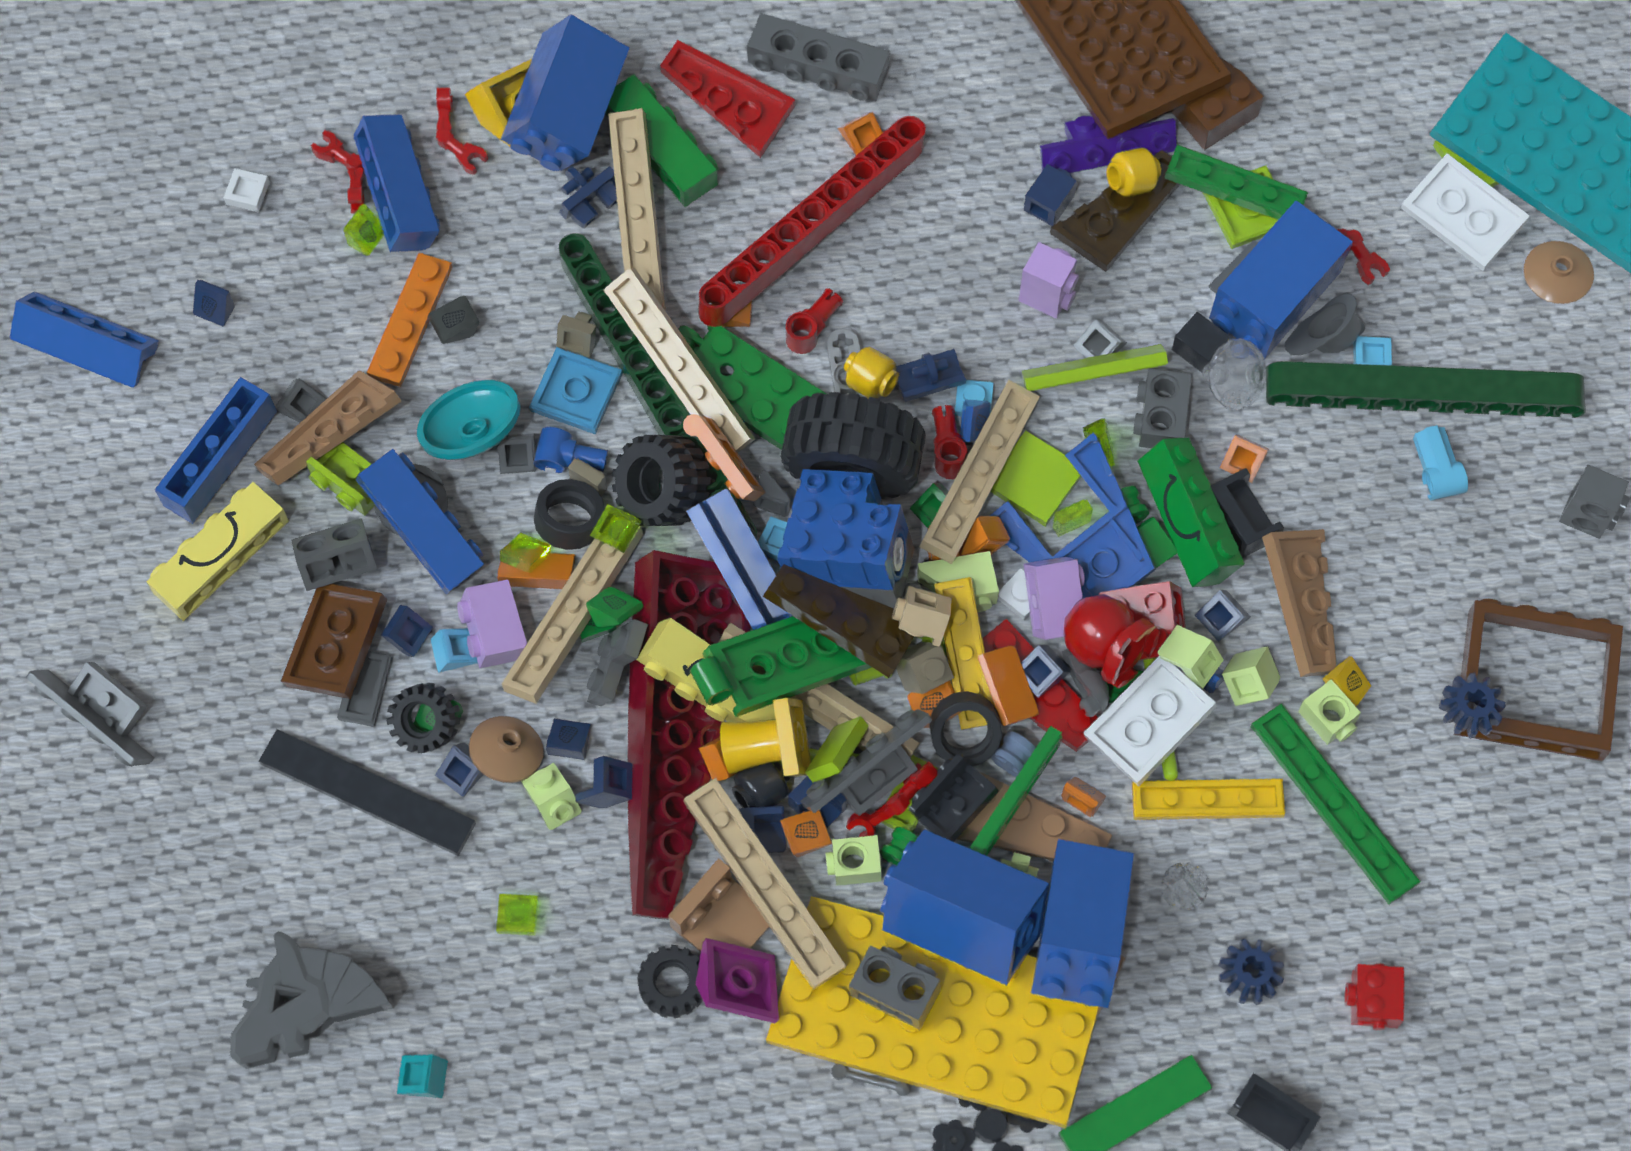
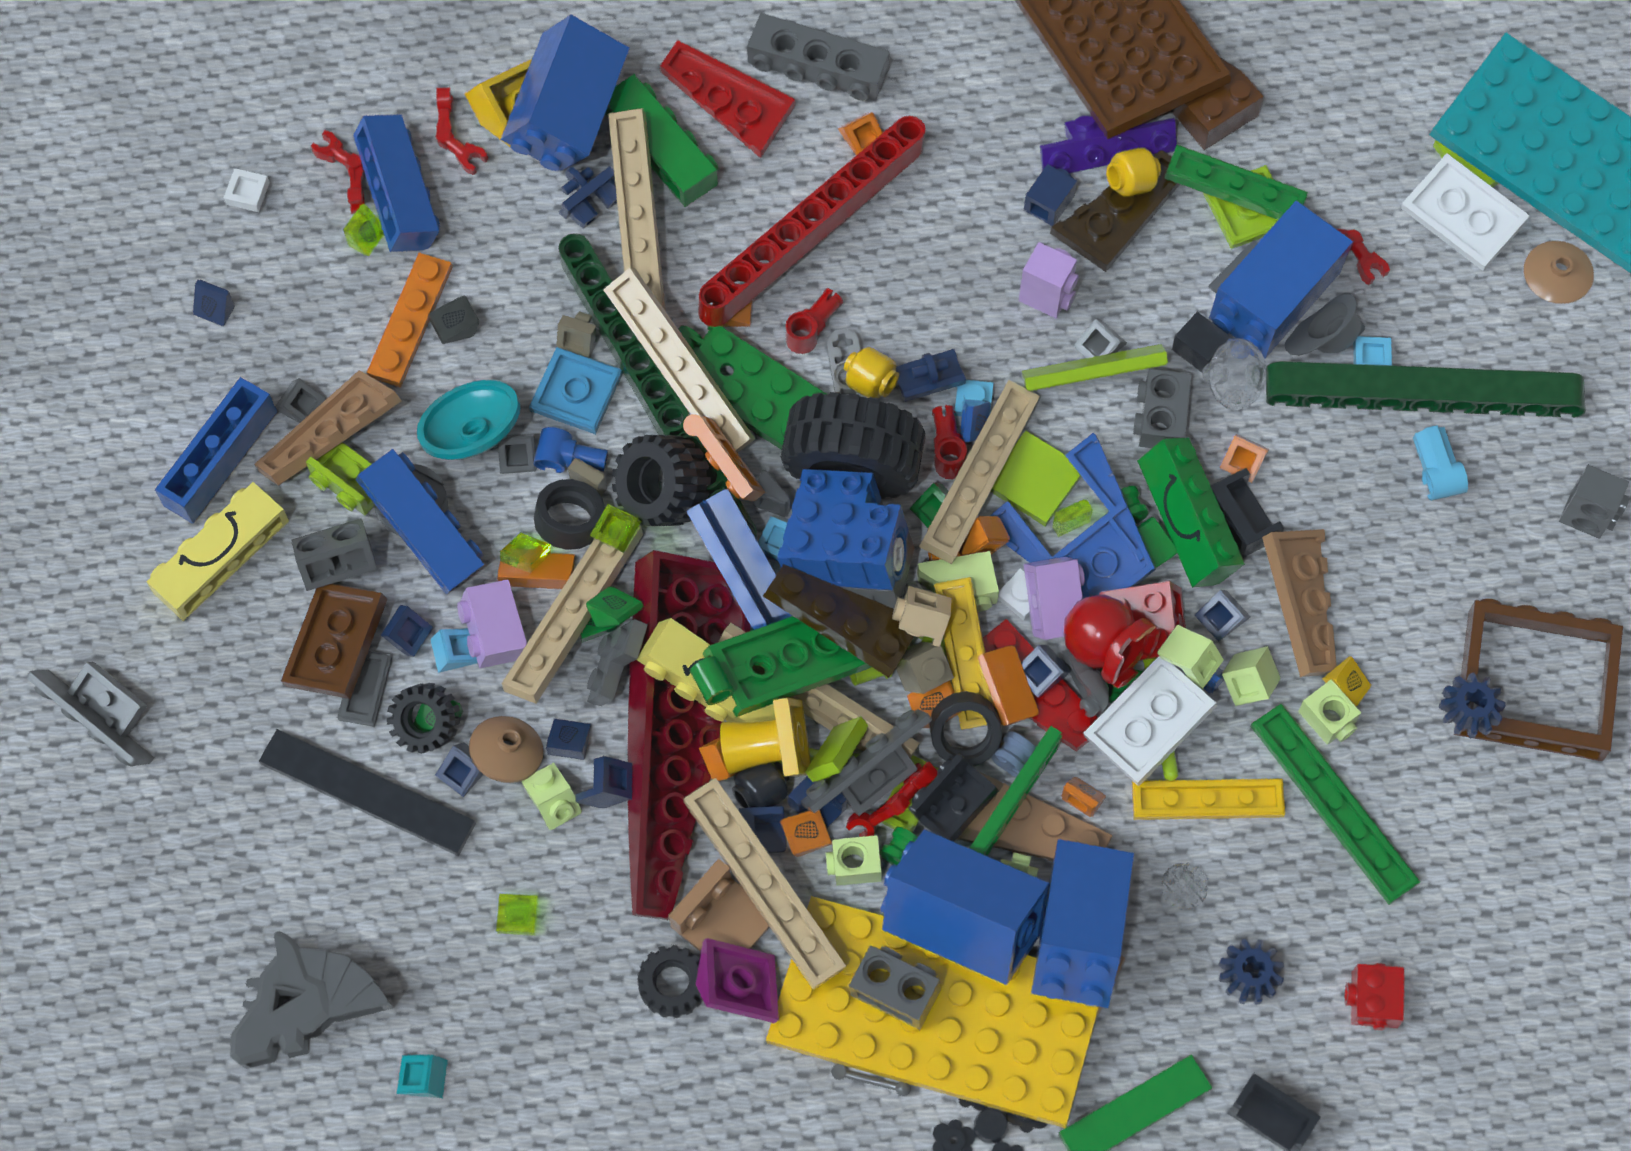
(81, 338): blue panel -> none
(1101, 430): clear neon green slope -> none

